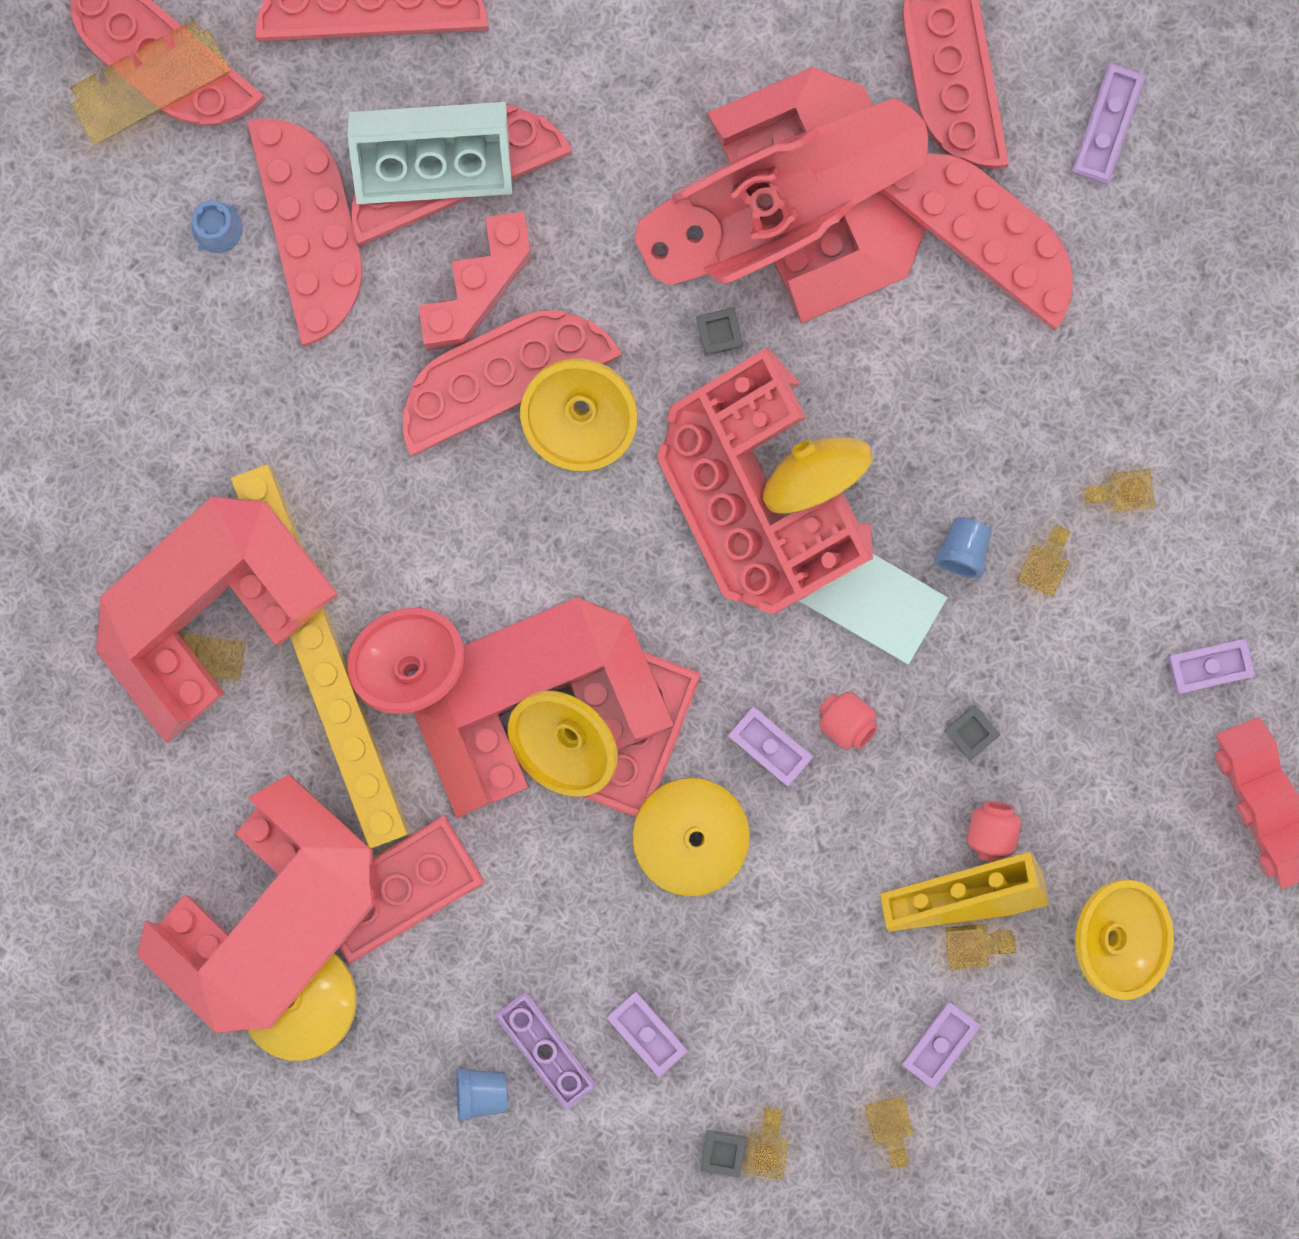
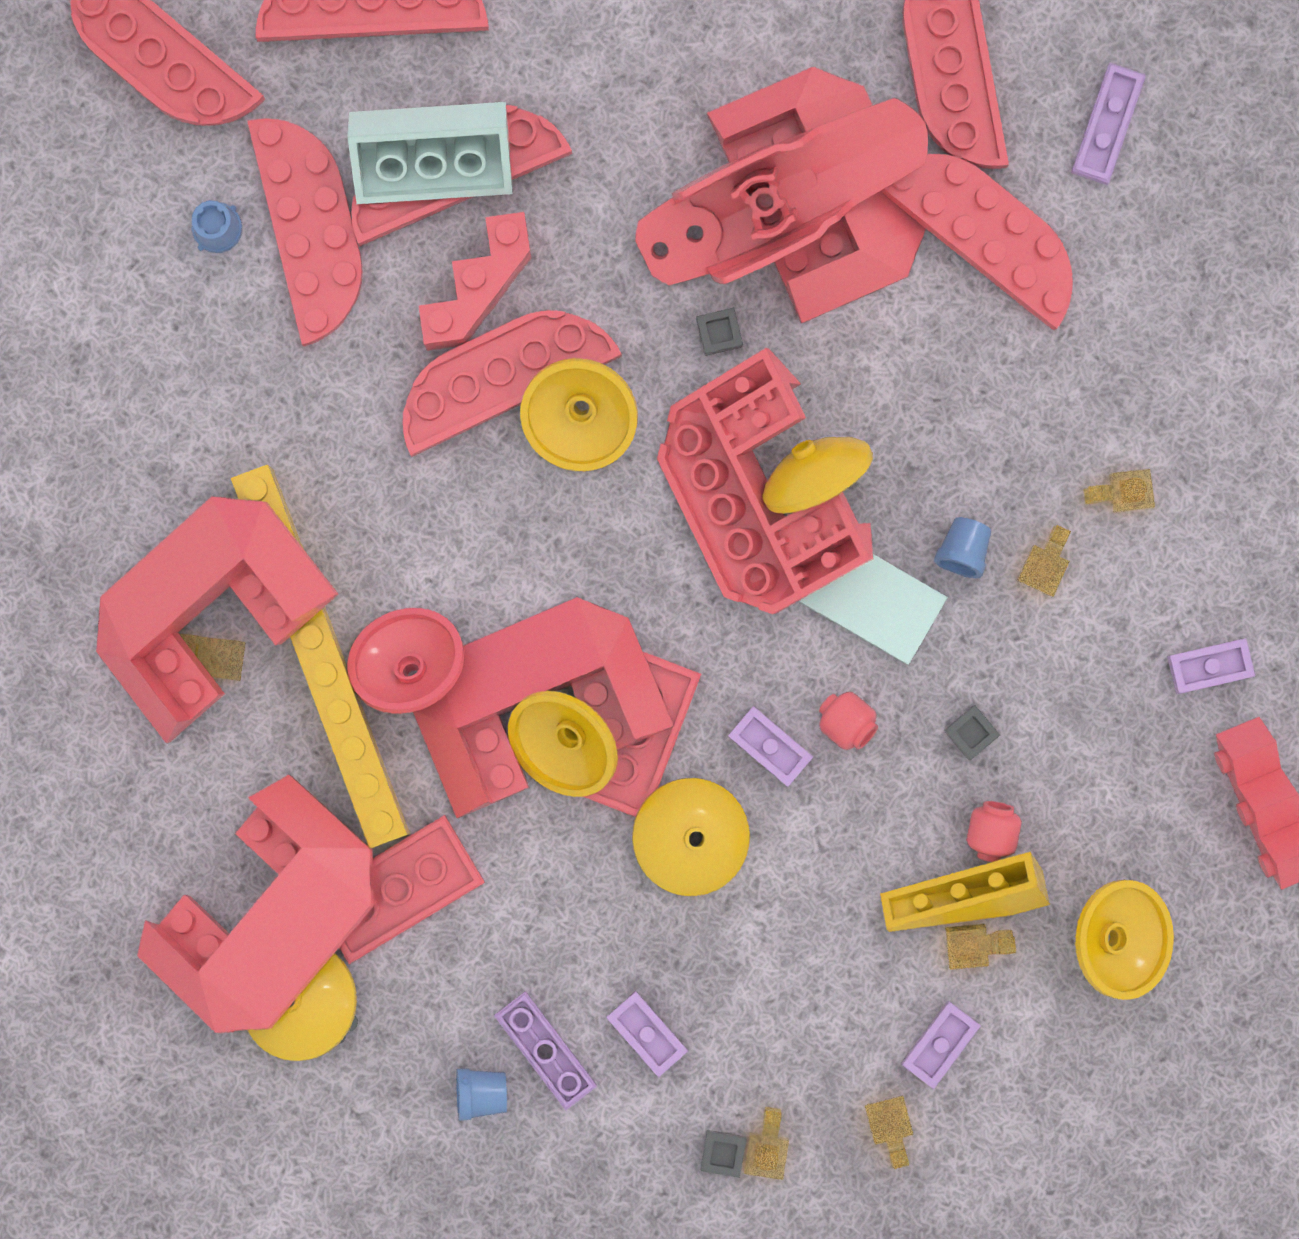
(144, 90): clear yellow windscreen -> none

